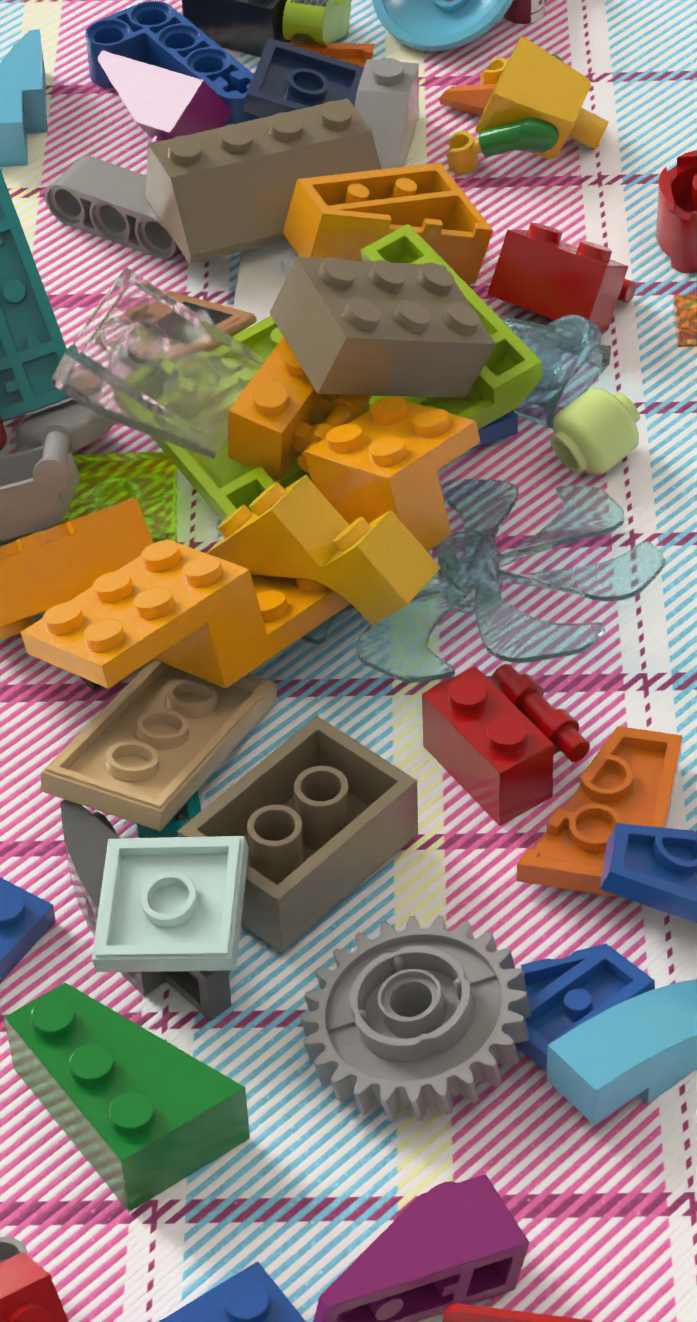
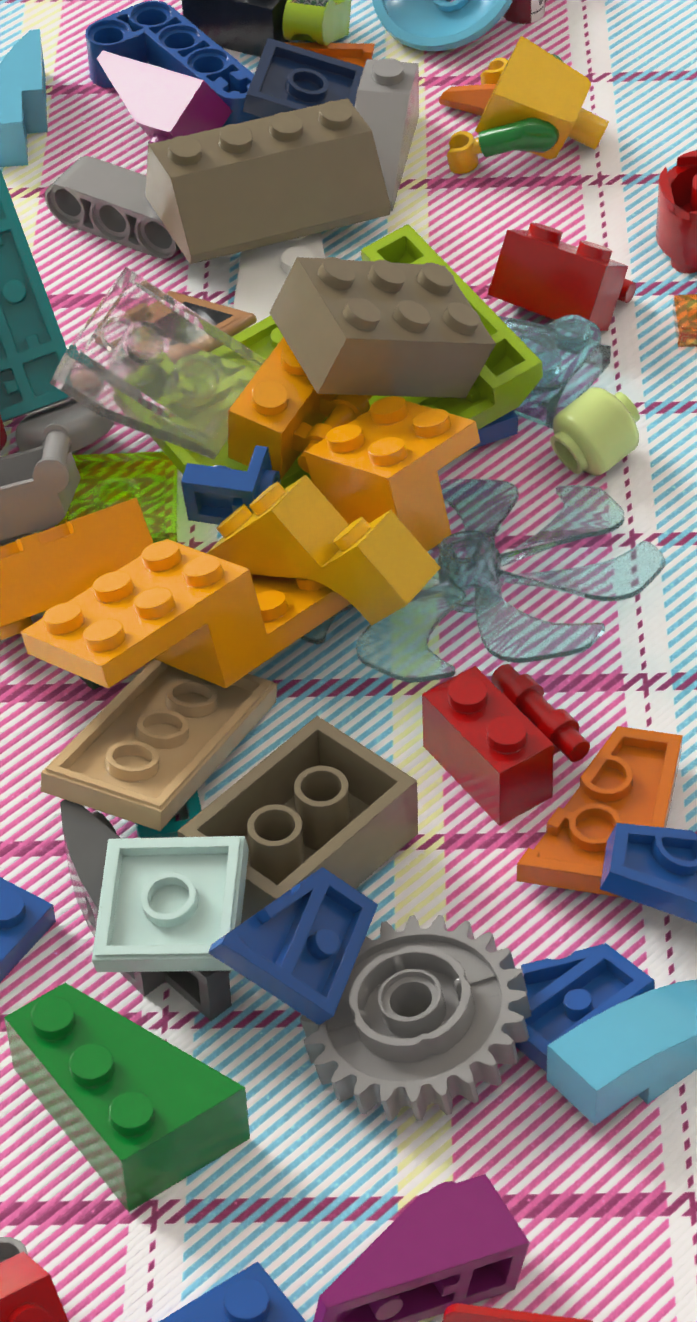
(217, 490): none -> blue bracket
(302, 944): none -> blue wing
(355, 209): light orange wedge -> none

